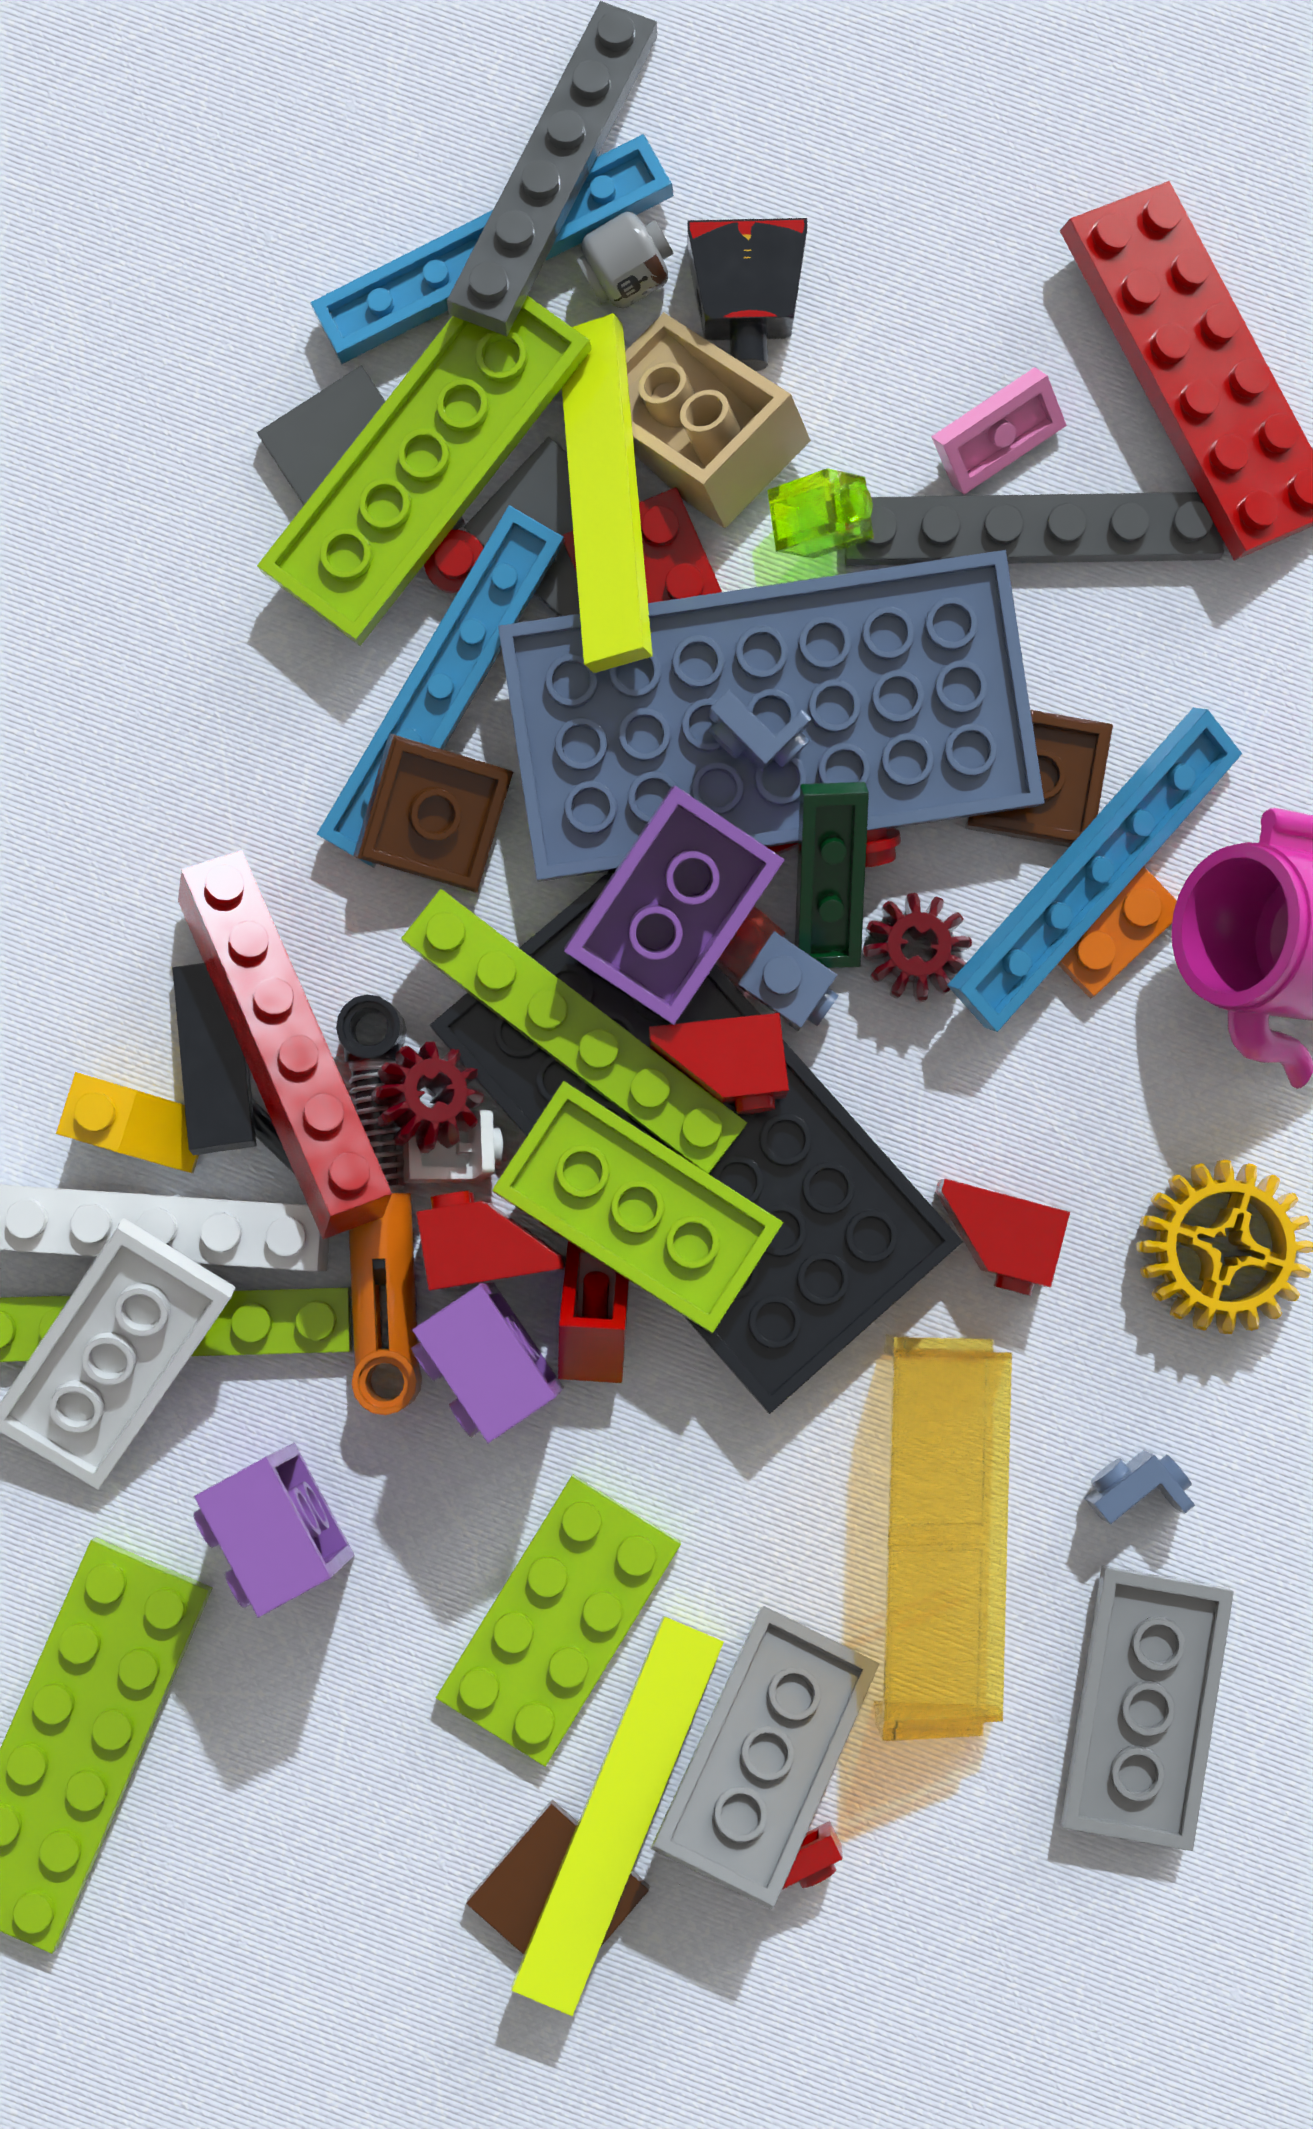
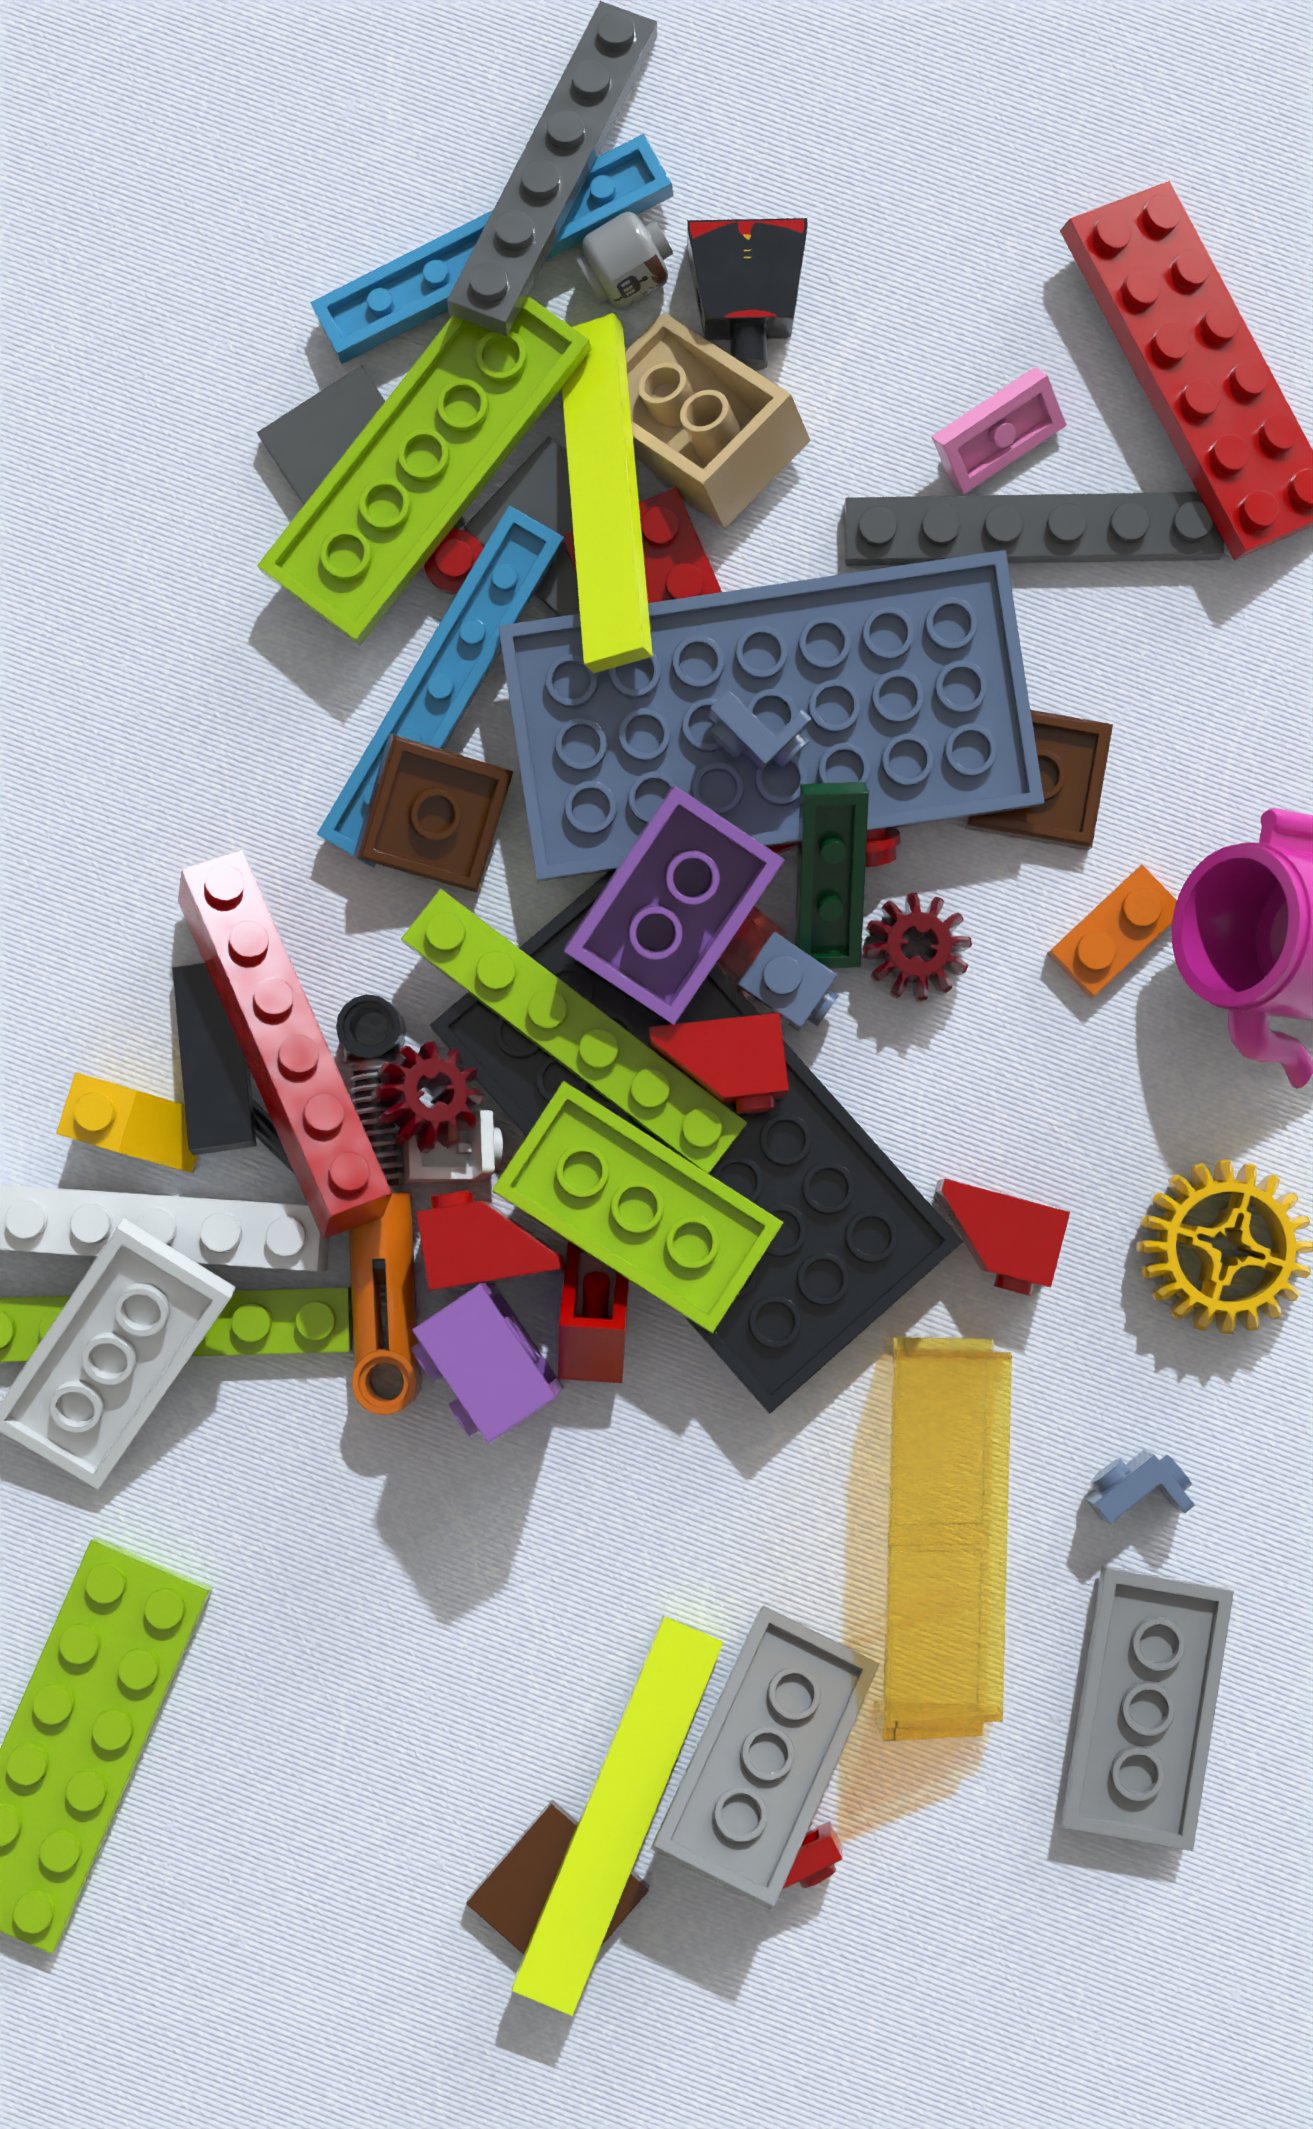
(272, 1530): medium lavender brick -> none
(558, 1620): lime plate -> none
(821, 513): clear neon green brick -> none
(1095, 869): dark azure plate -> none

